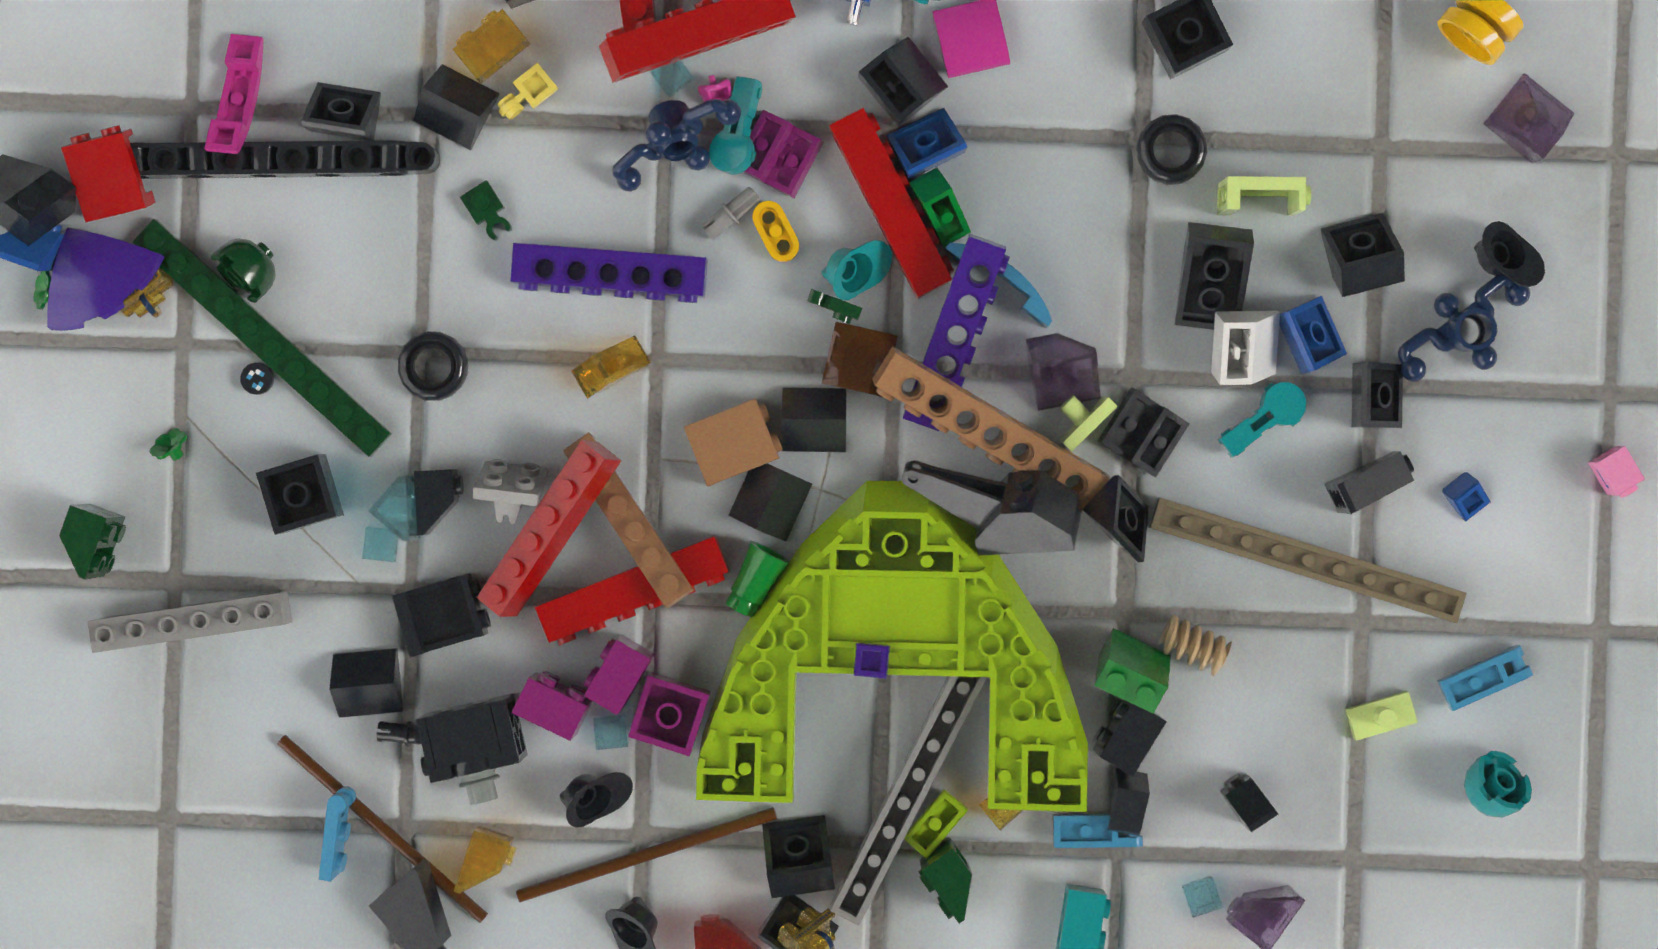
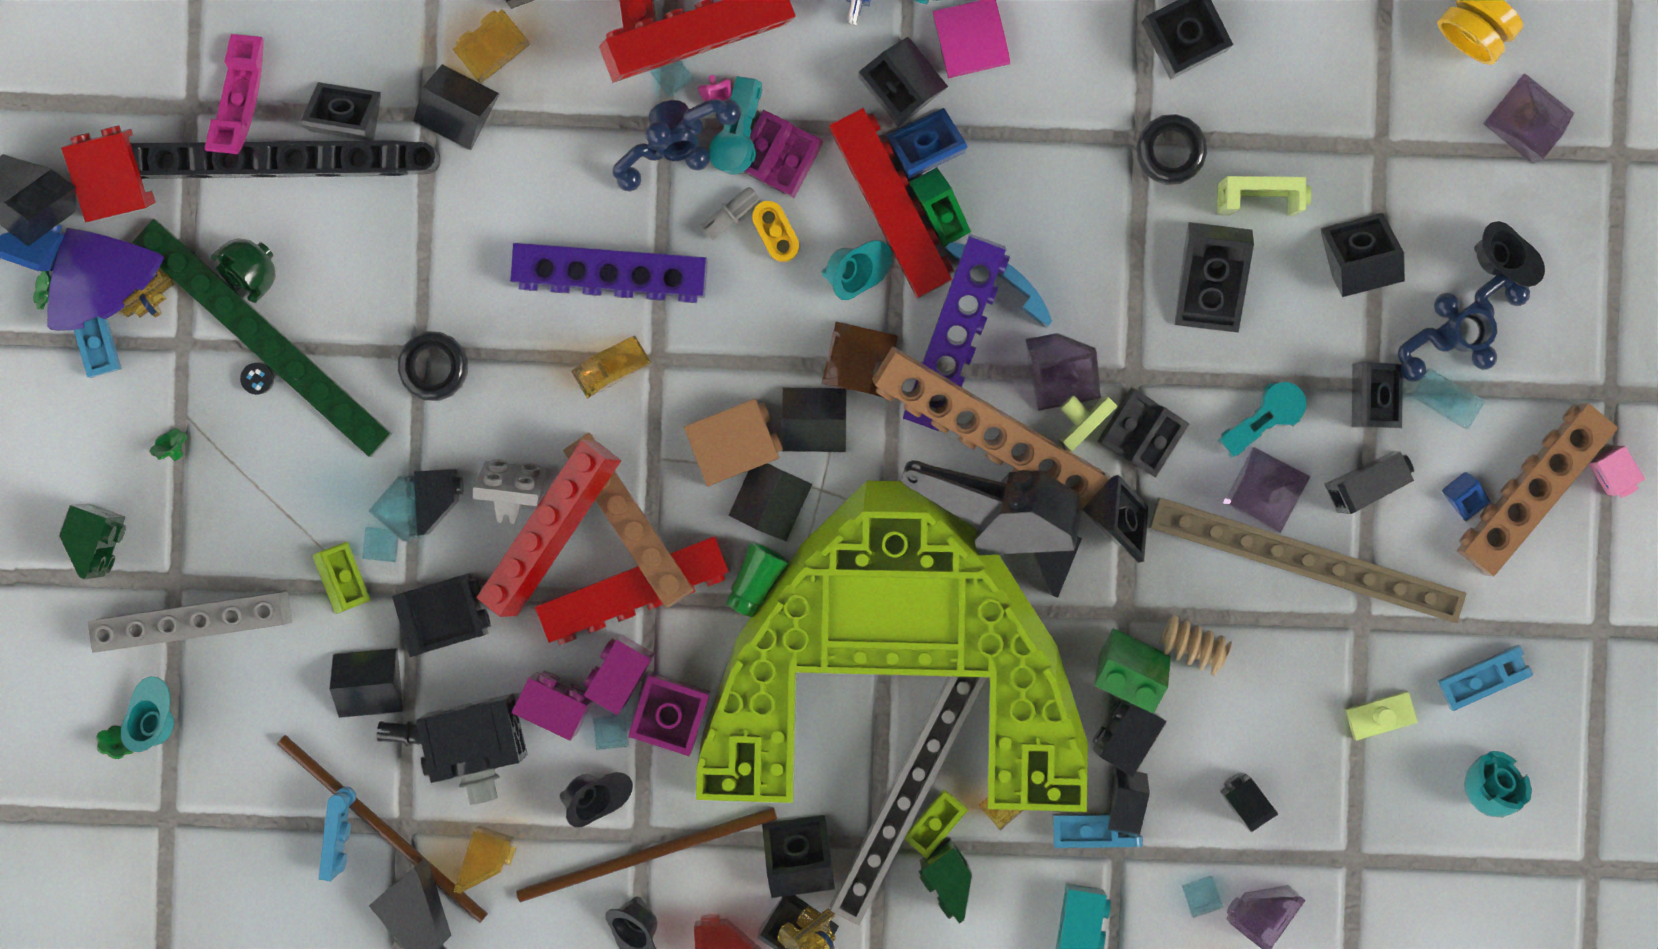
(97, 348): none -> dark azure plate
(110, 743): none -> green plant
(148, 716): none -> teal piece
(299, 494): black brick -> none
(341, 577): none -> lime slope
(484, 206): dark green plate -> none
(533, 87): light yellow plate -> none
(842, 310): dark green plate -> none
(871, 660): dark purple tile -> none
(1055, 567): none -> black slope
(1245, 346): white slope -> none
(1266, 489): none -> clear purple slope
(1311, 335): blue slope -> none
(1448, 398): none -> clear light blue plate
(1595, 433): none -> medium nougat brick

